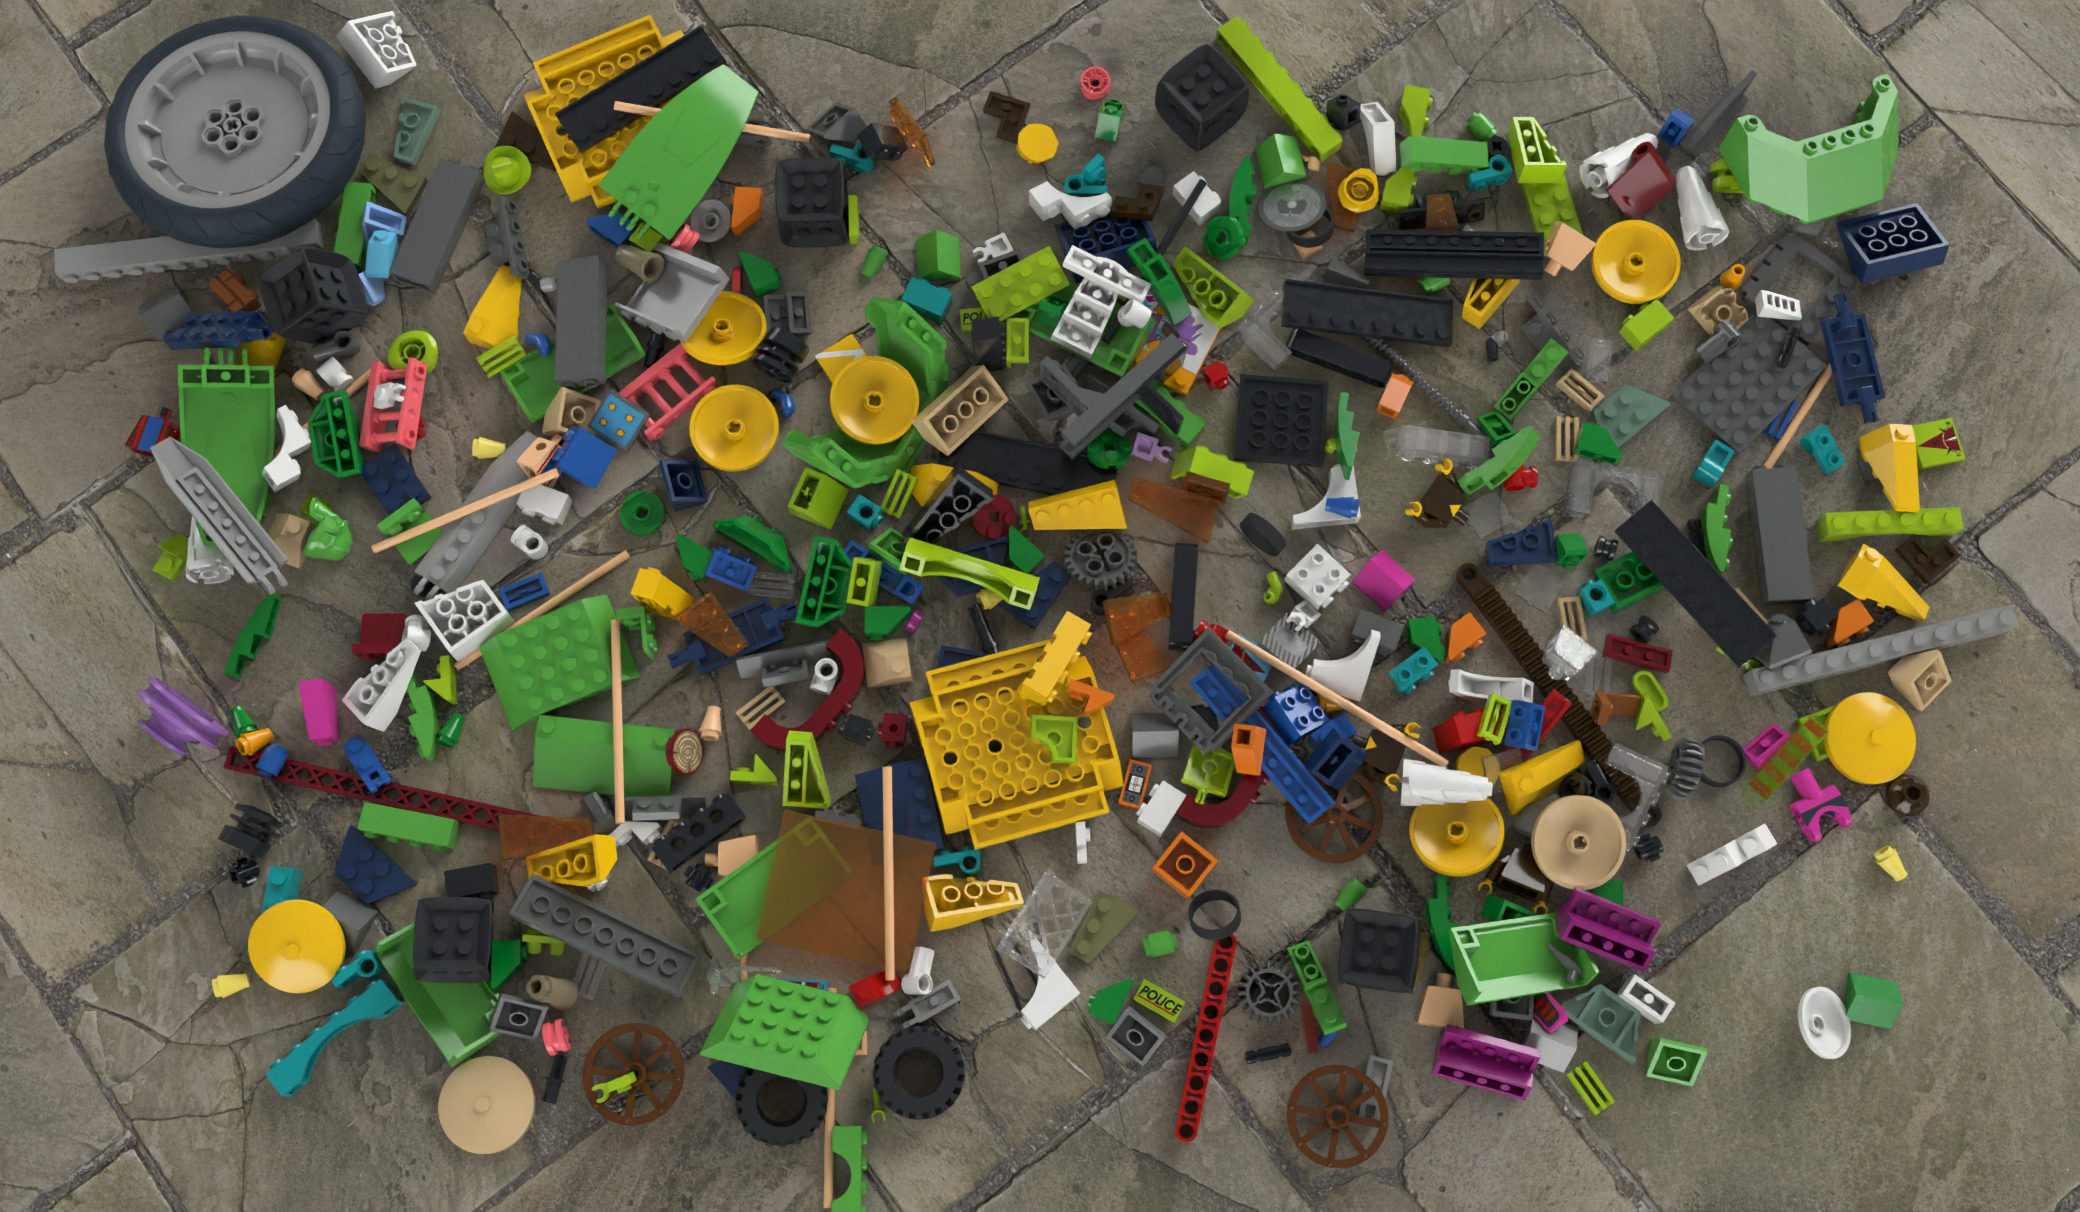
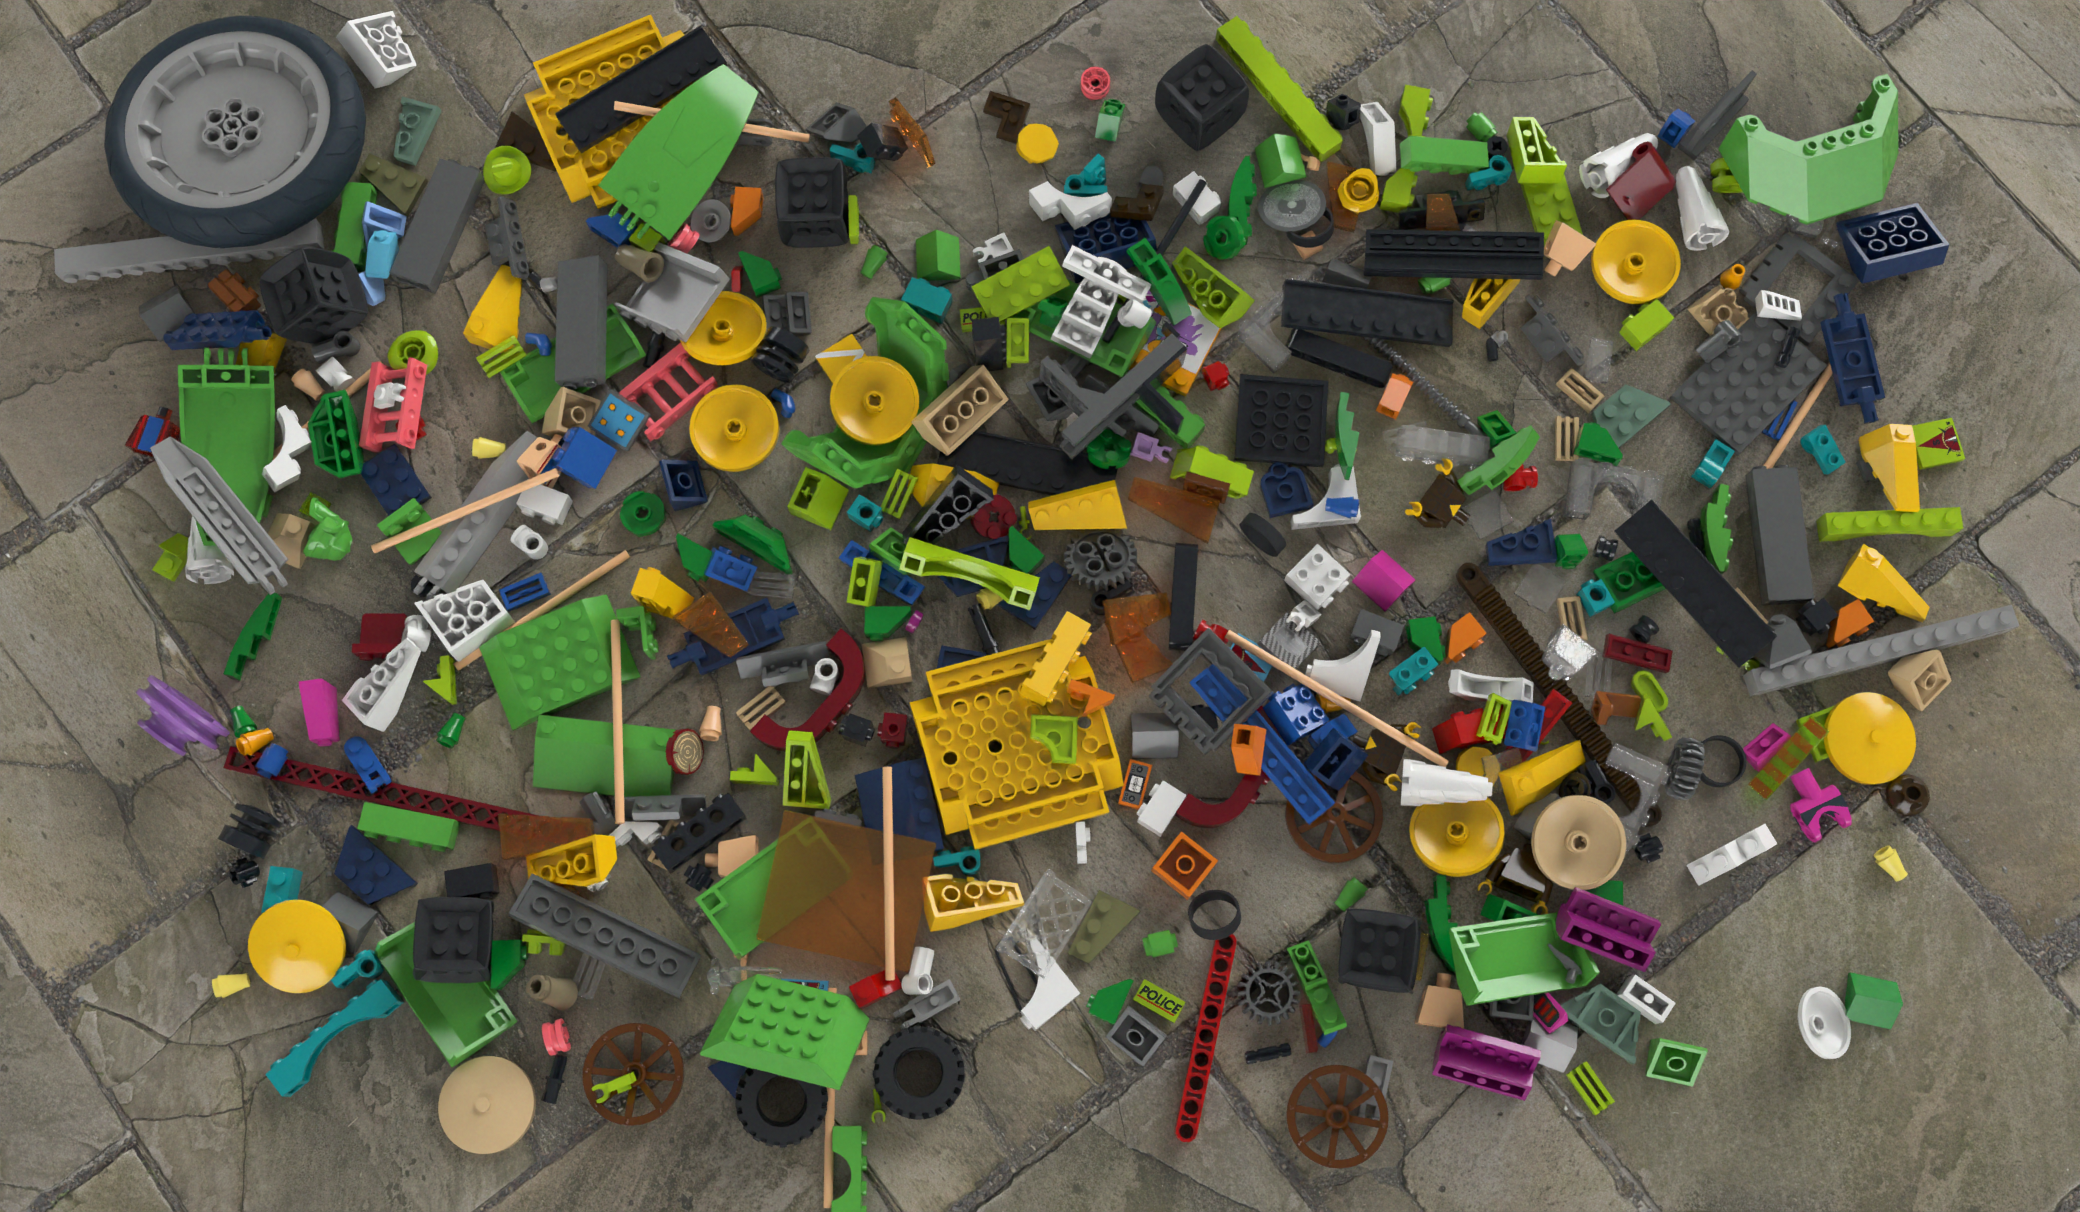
(425, 722): bright green slope -> none
(518, 1017): dark grey slope -> none
(825, 583): green wedge -> none
(1208, 772): lime plate -> none
(1275, 589): lime arm -> none
(1285, 490): none -> dark blue plate
(1531, 379): bright green slope -> none
(1927, 563): dark brown plate -> none

